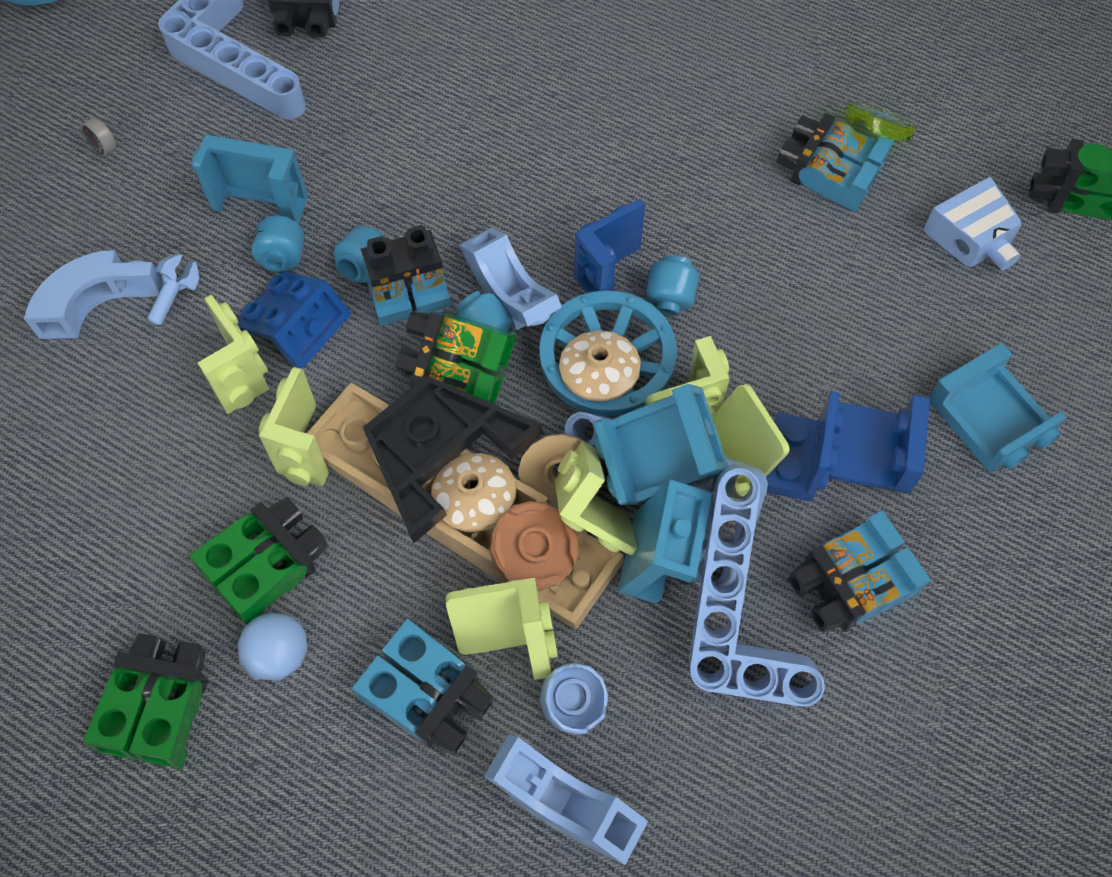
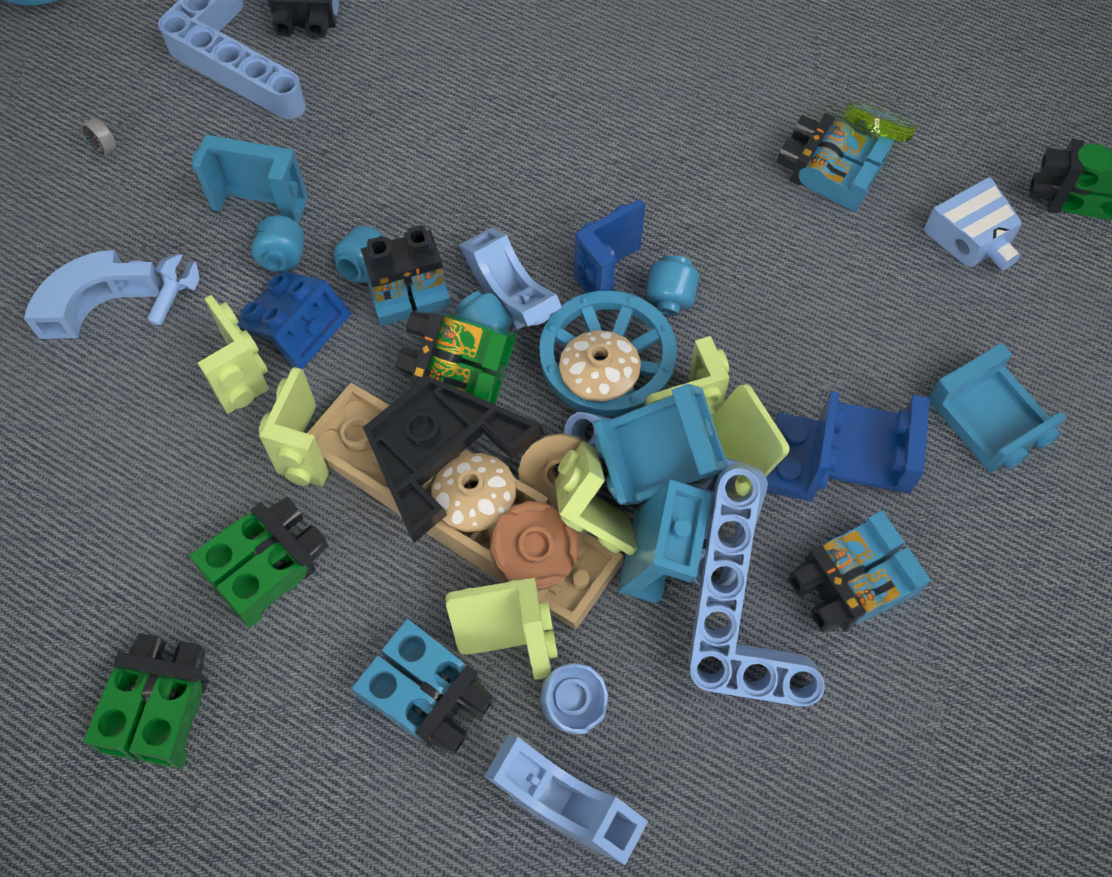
(272, 647): light blue hair -> none

